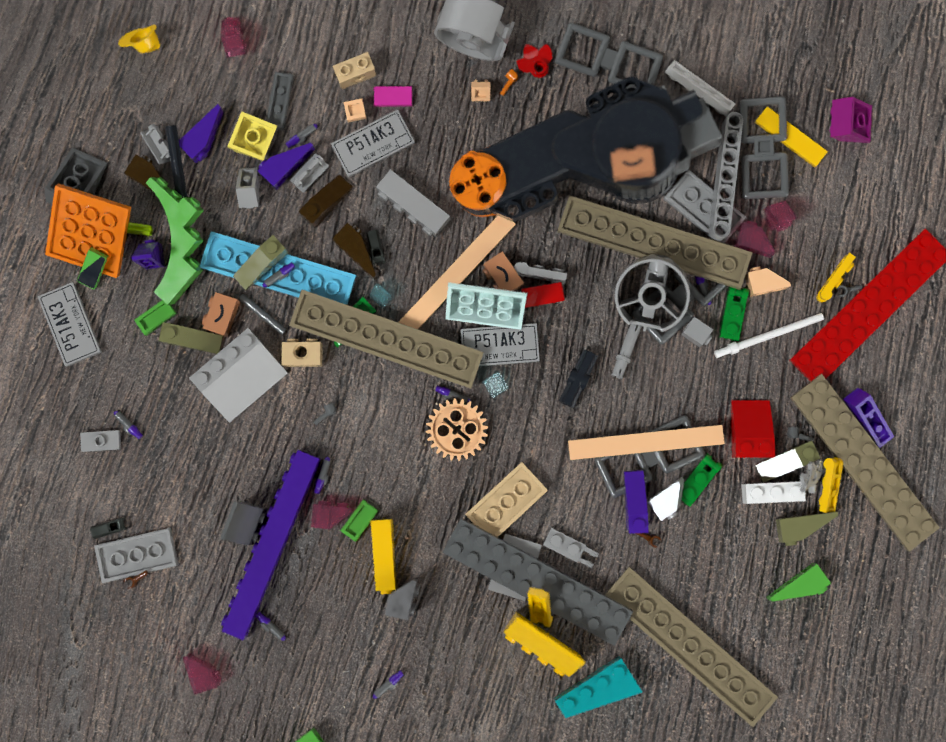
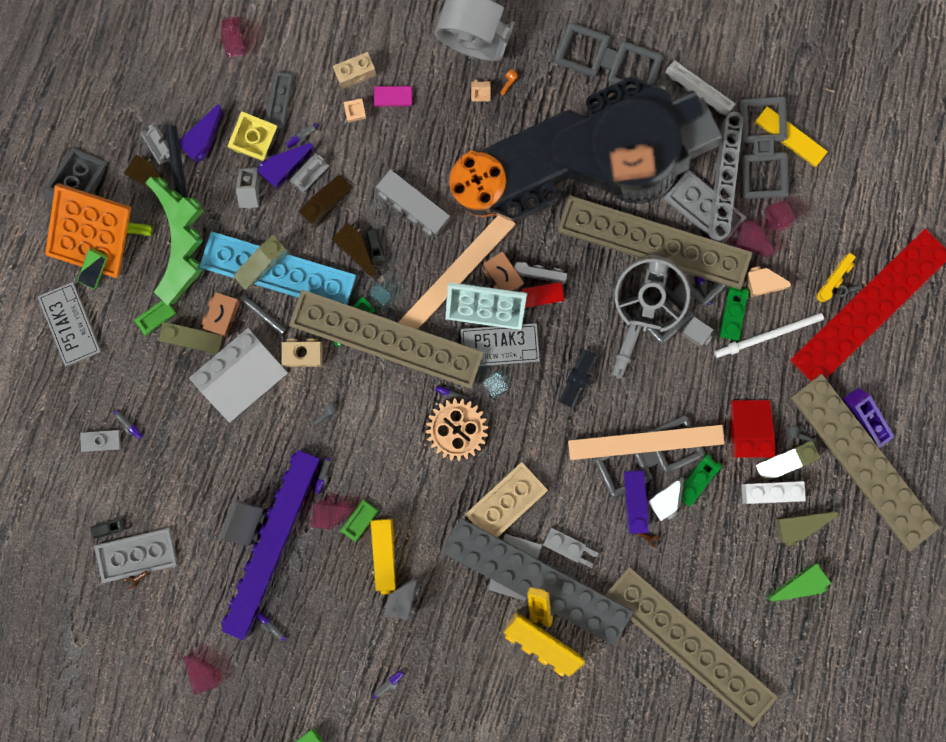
(141, 39): yellow piece -> none
(149, 255): dark purple slope -> none
(279, 275): piece -> none
(373, 143): light grey tile -> none
(535, 58): red plate -> none
(598, 689): teal wedge -> none
(811, 477): light grey piece -> none
(831, 484): yellow plate -> none
(851, 120): magenta slope -> none

